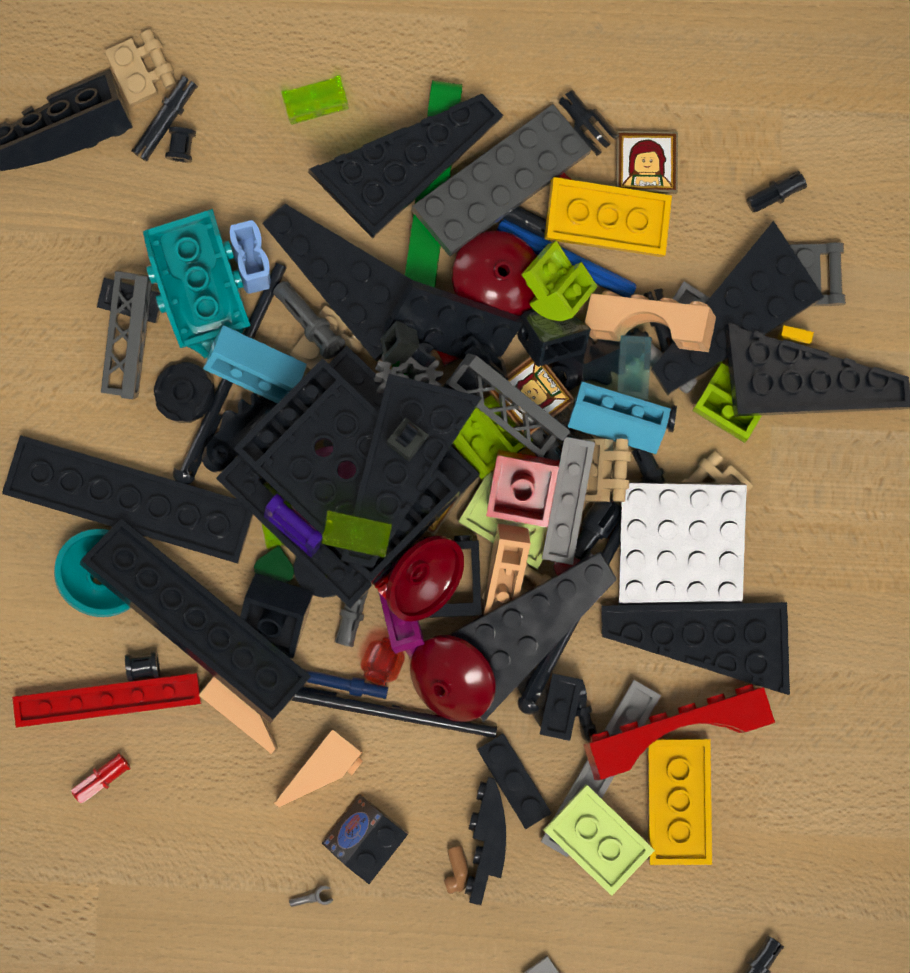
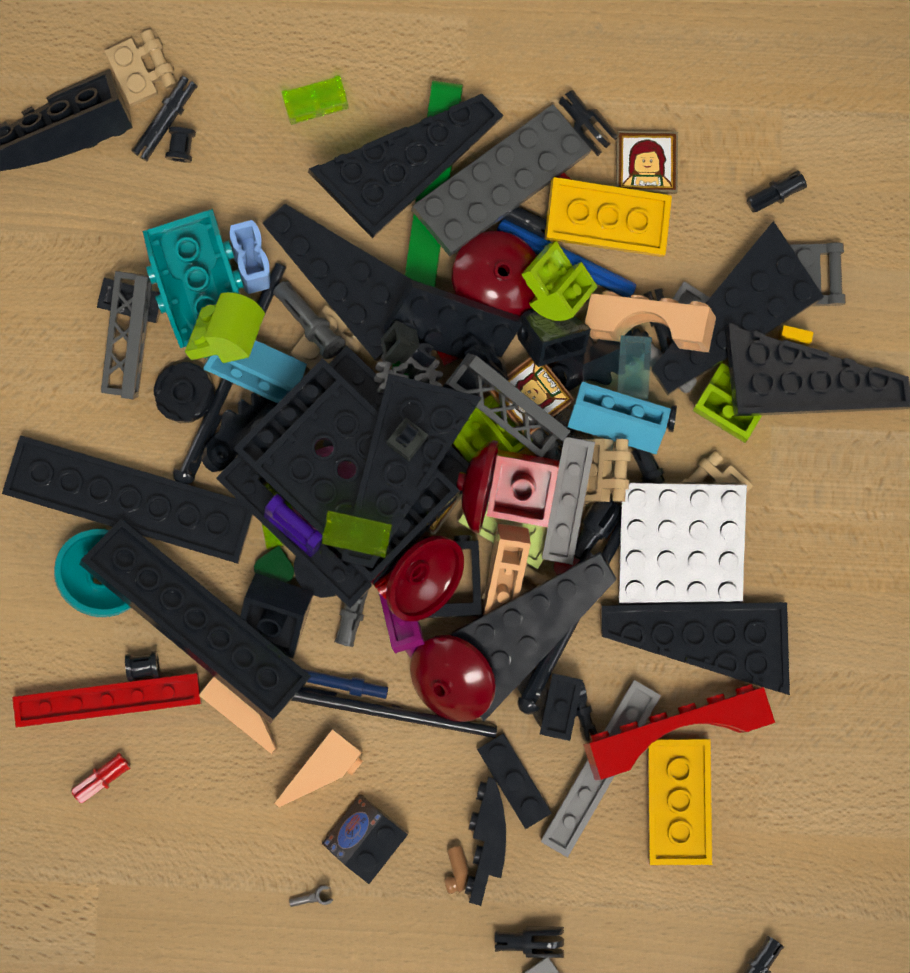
(226, 329): none -> lime brick
(381, 663): clear red head -> none
(477, 485): none -> dark red dish
(533, 941): none -> black arm
(598, 839): yellowish green plate -> none

